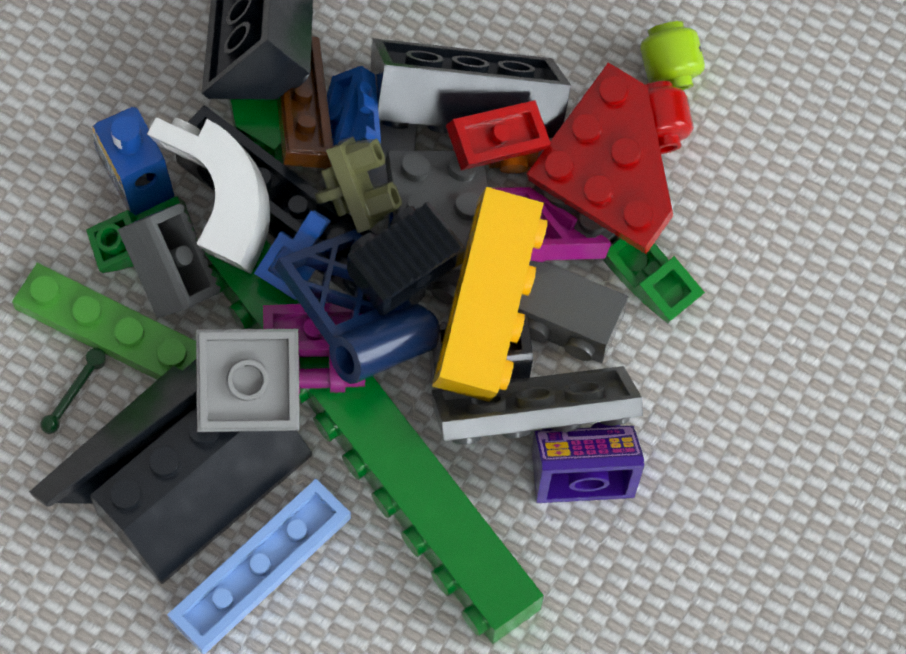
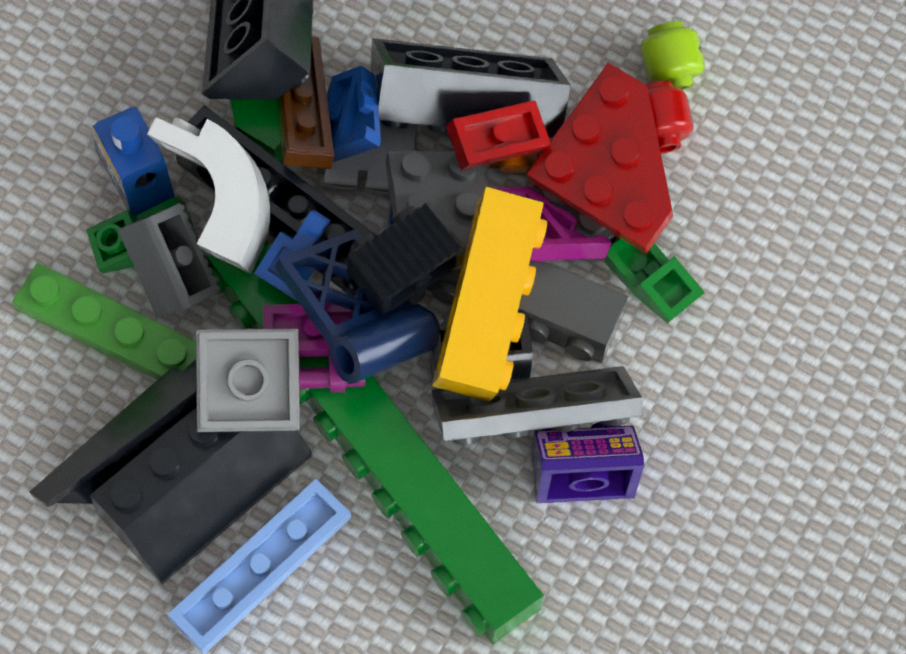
(95, 360): dark green hinge -> none
(350, 184): olive hips -> none

